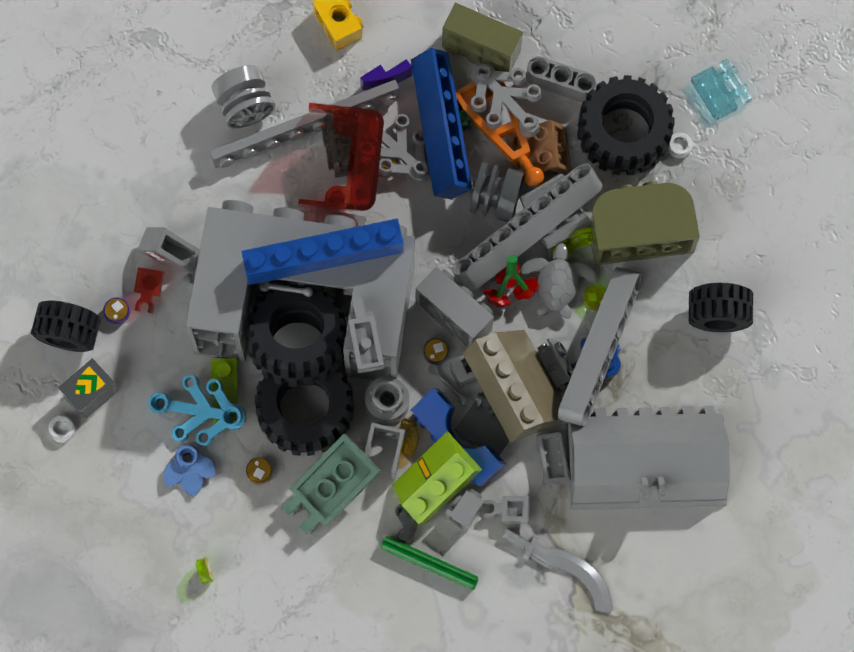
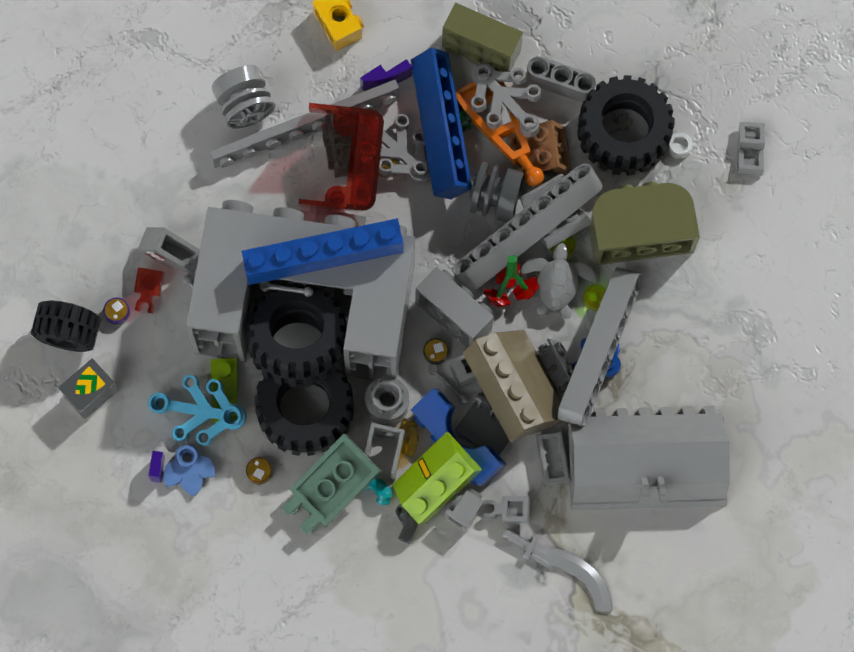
(61, 428): white tile -> none
(156, 466): none -> dark purple tile
(204, 570): clear neon green tile -> none
(365, 338): light grey hinge -> none
(381, 490): none -> teal arm
(429, 563): green axle -> none
(581, 237): clear neon green tile -> none
(714, 92): clear light blue plate -> none
(720, 307): black tyre -> none
(750, 148): none -> light grey slope

